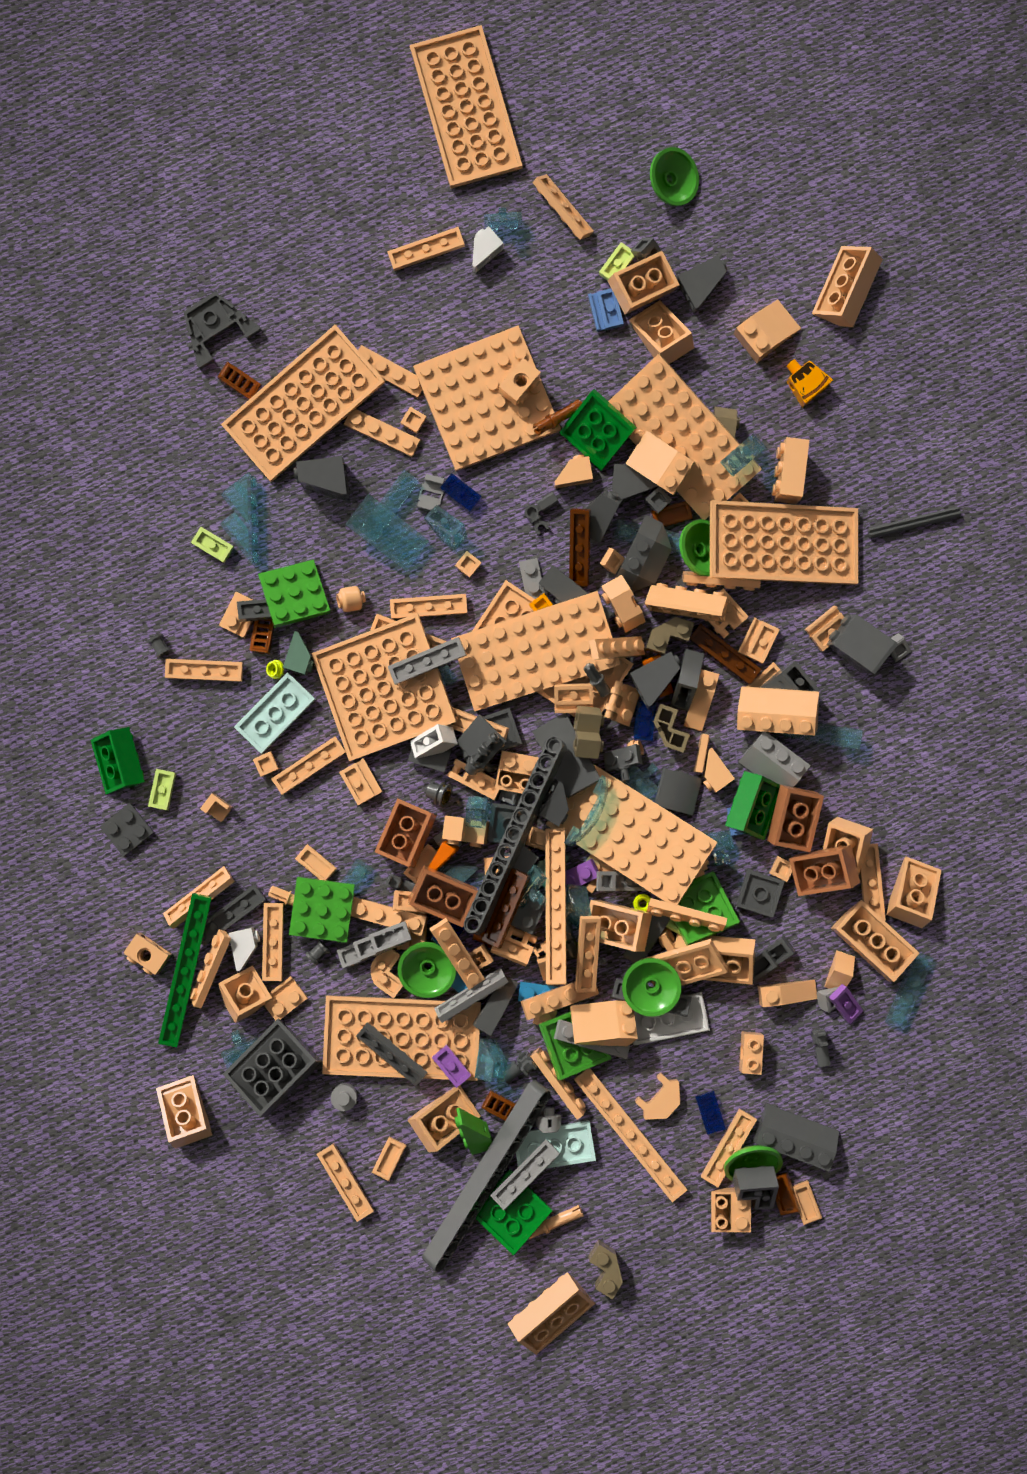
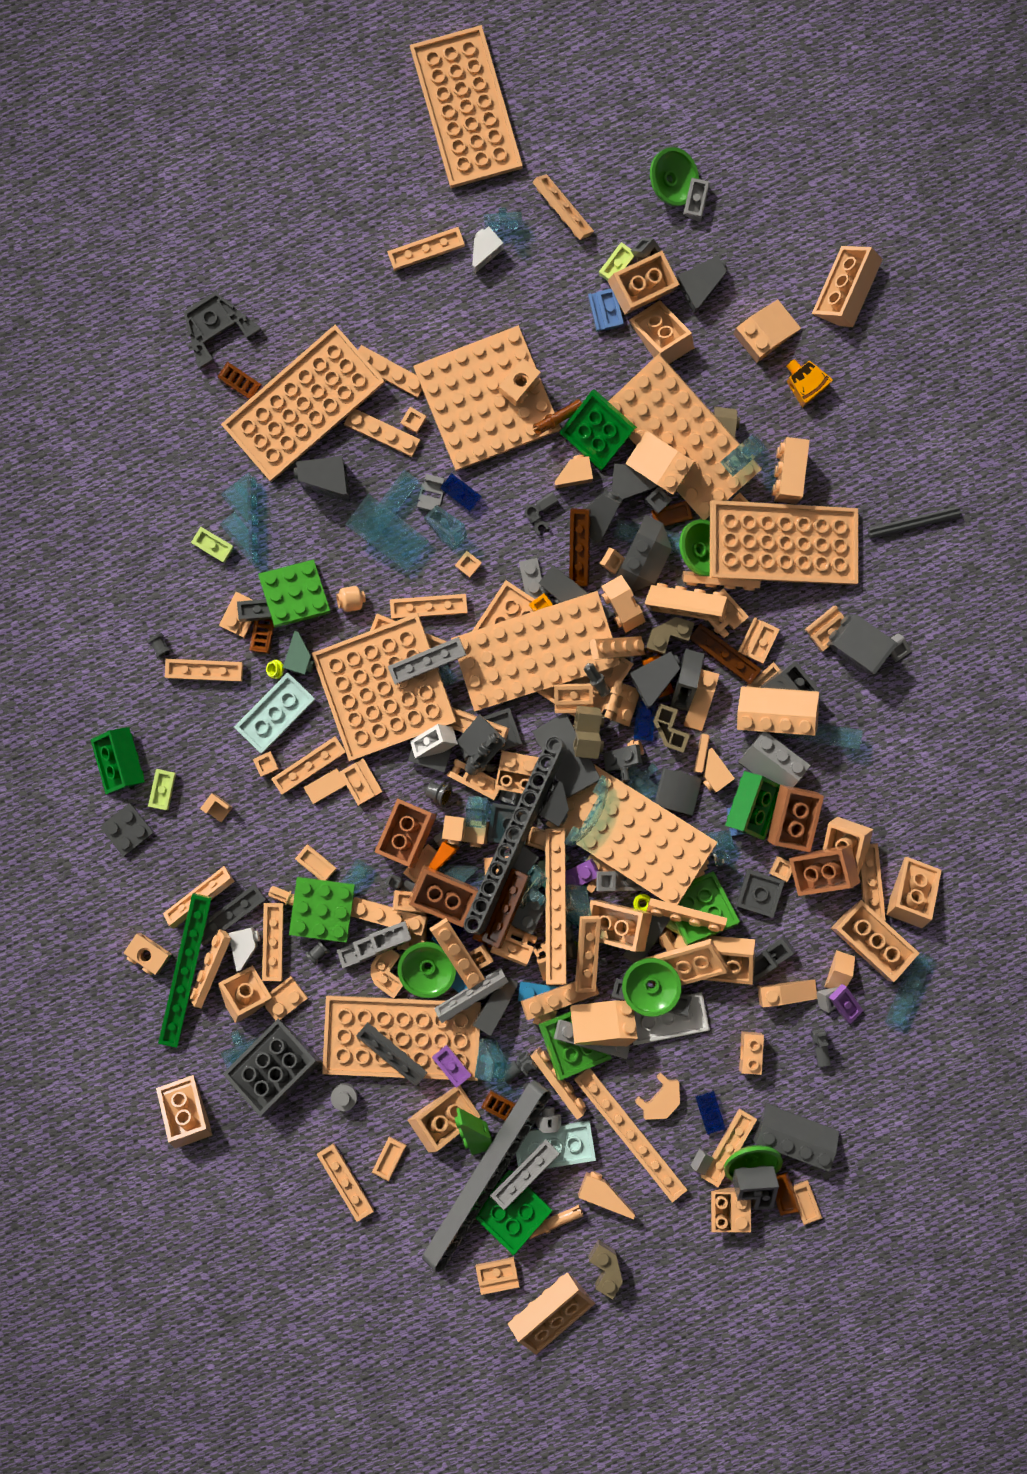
(325, 786): none -> light nougat tile
(497, 1275): none -> light nougat plate
(599, 1192): none -> light nougat slope
(696, 199): none -> light grey slope
(701, 1162): none -> light grey slope

